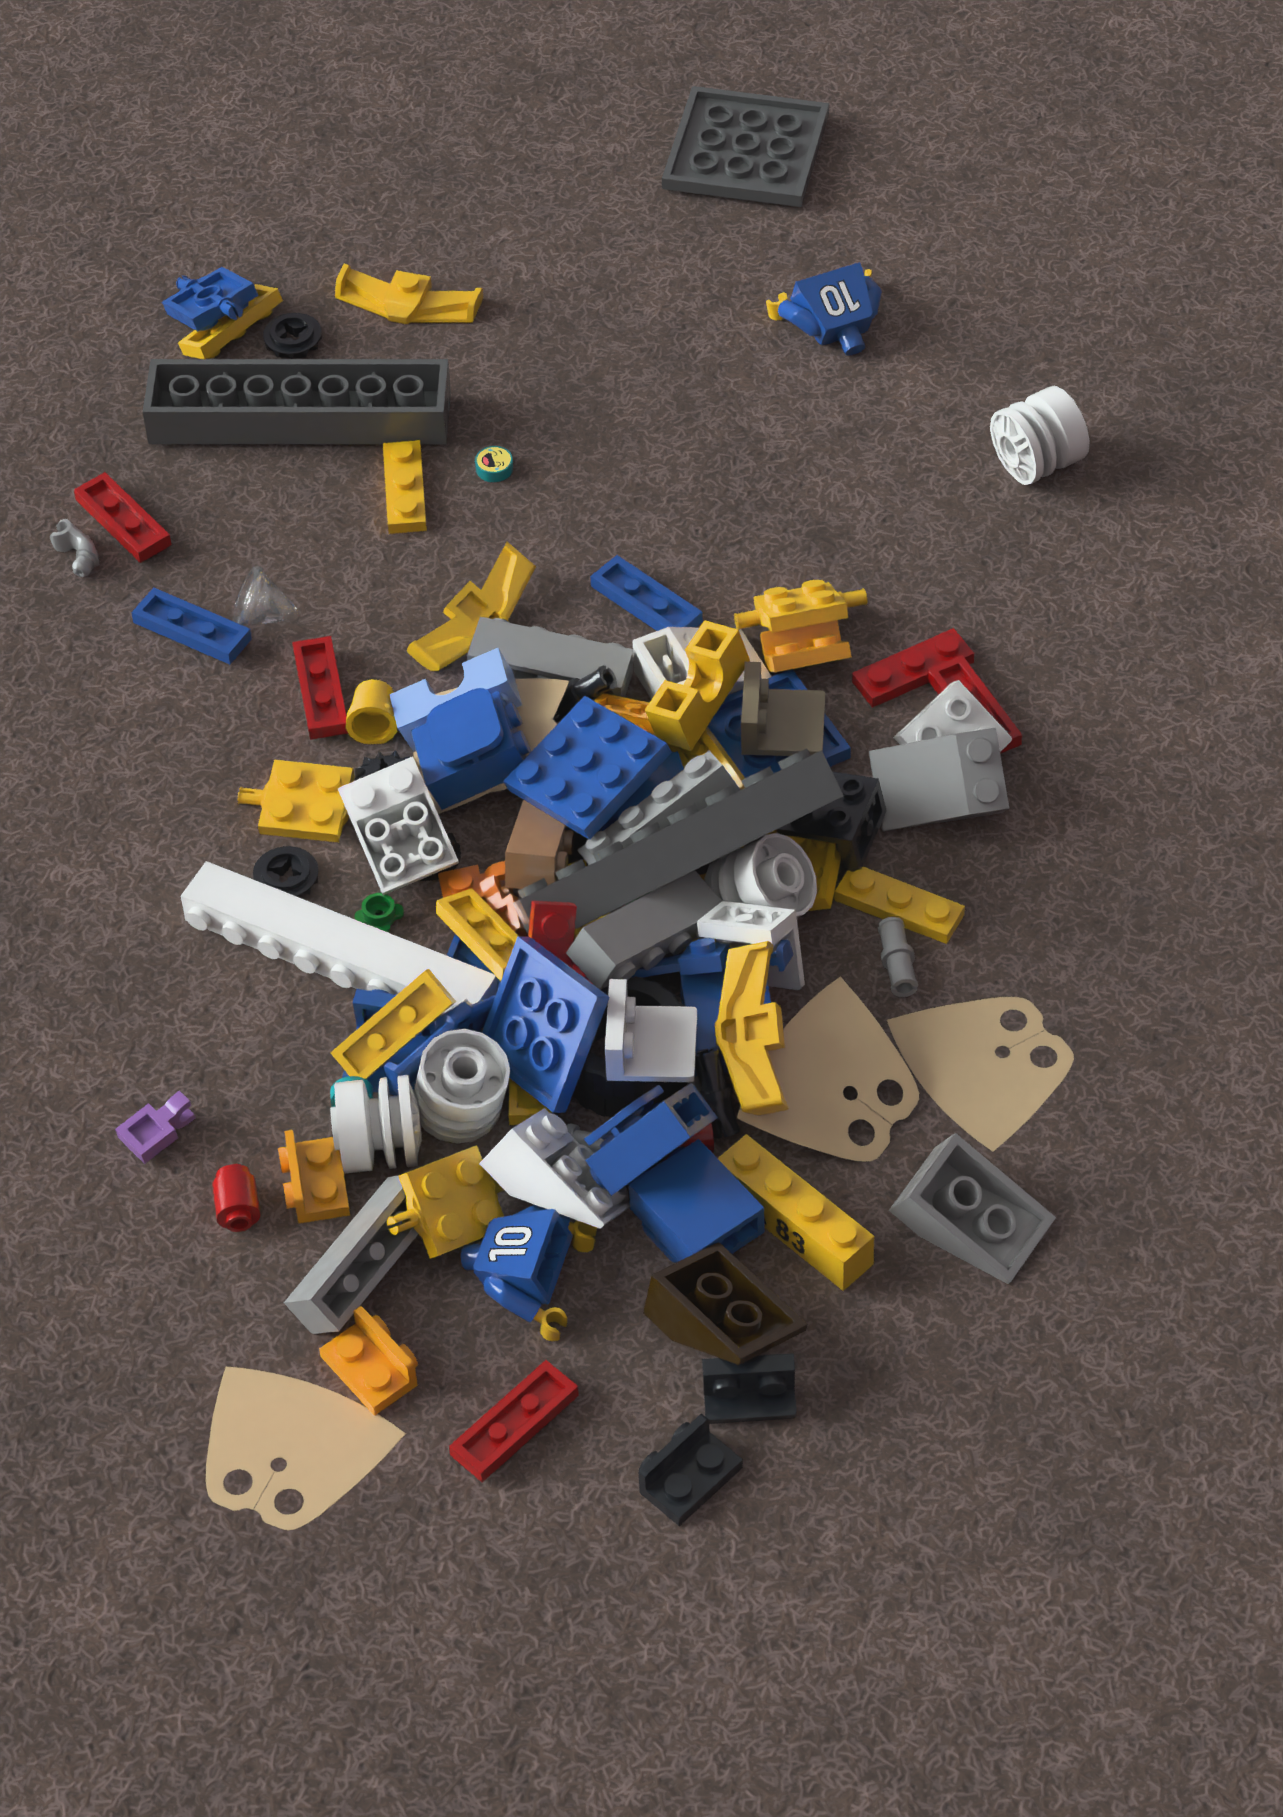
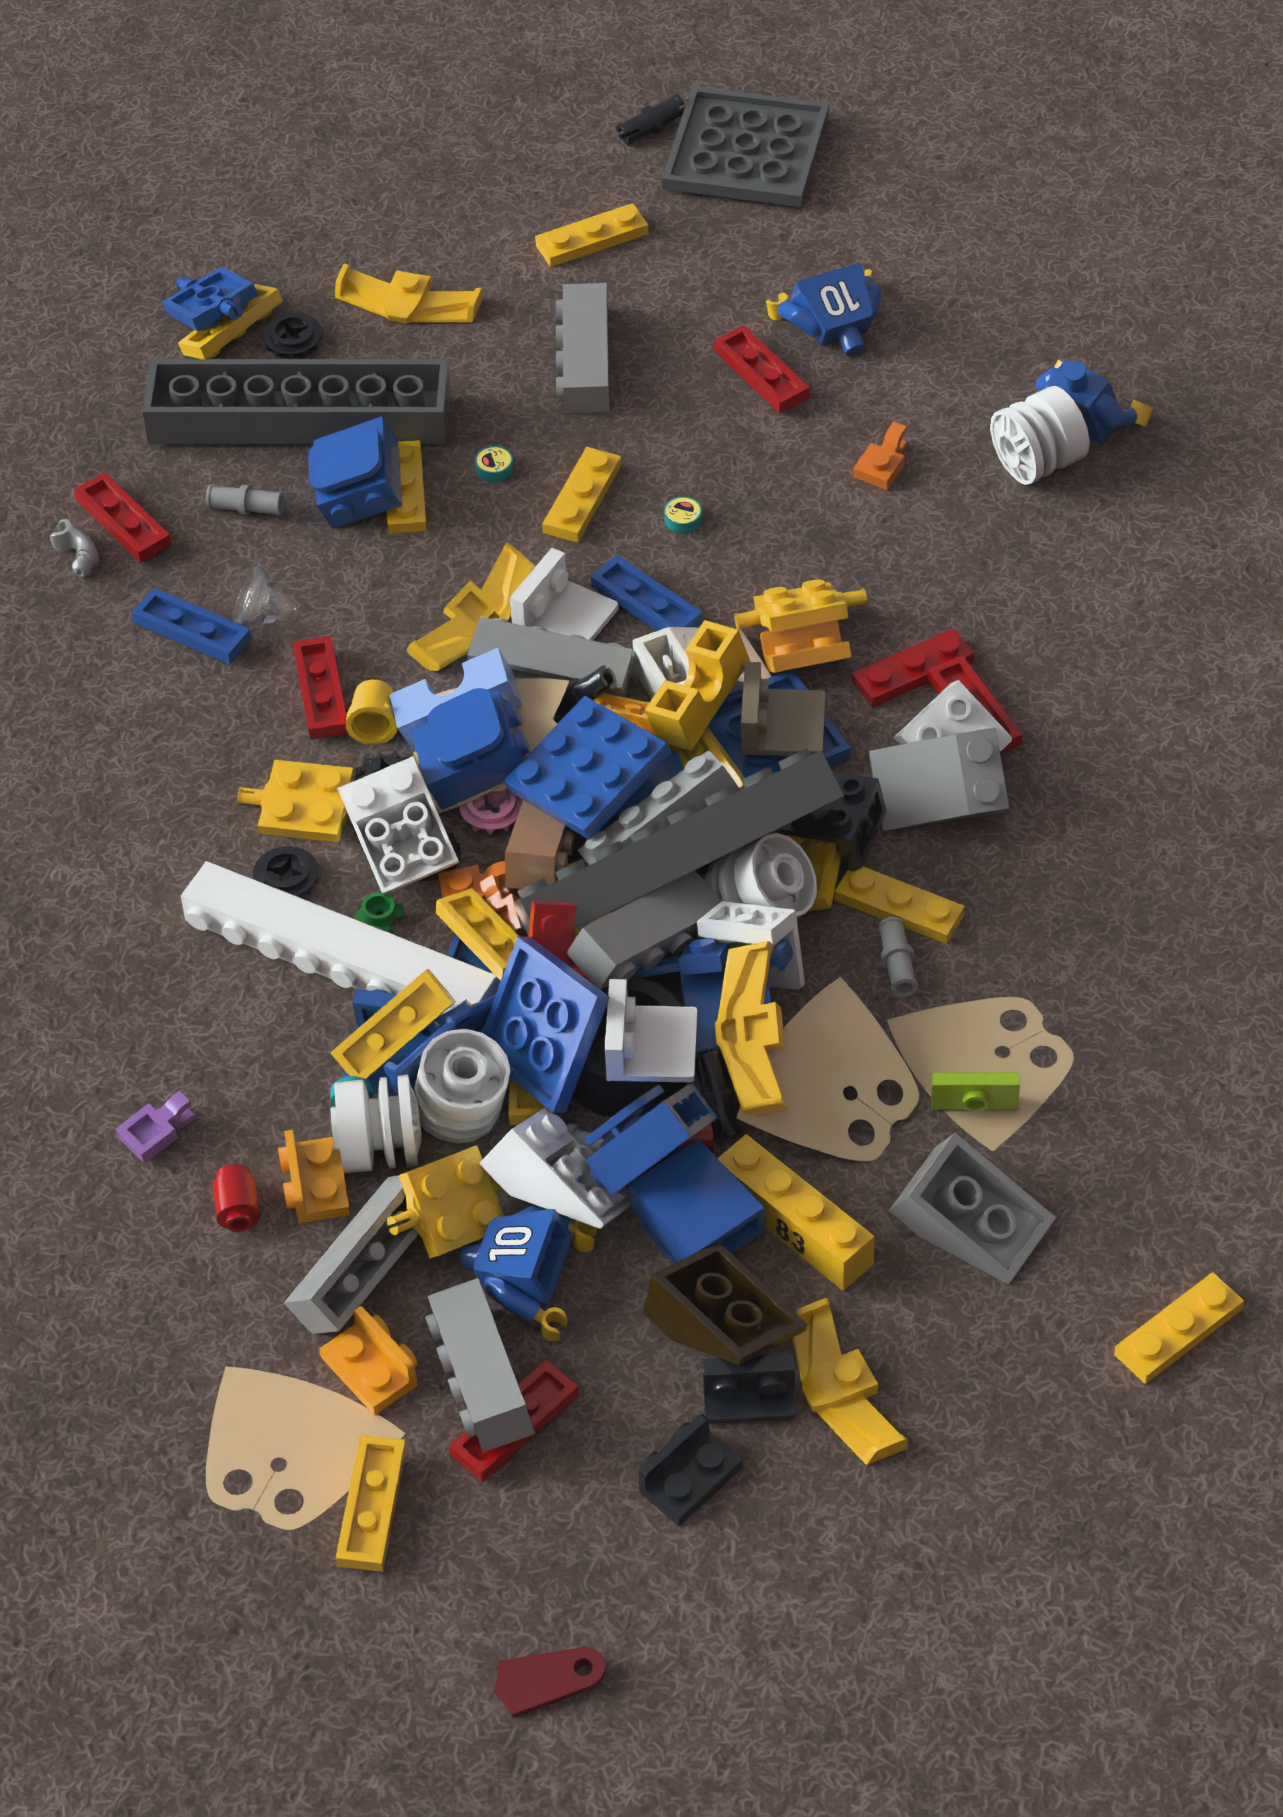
(245, 499): none -> light grey pin
(356, 472): none -> blue brick
(371, 1503): none -> yellow plate
(480, 818): none -> bright pink gear
(480, 1366): none -> light grey brick
(546, 1678): none -> dark red piece
(558, 604): none -> white bracket
(582, 494): none -> yellow plate
(584, 348): none -> light grey brick
(591, 235): none -> yellow plate
(651, 119): none -> black pin
(683, 515): none -> tile
(761, 369): none -> red plate
(839, 1385): none -> yellow plate
(883, 463): none -> orange plate
(975, 1091): none -> lime plate
(1094, 399): none -> blue torso
(1179, 1327): none -> yellow plate

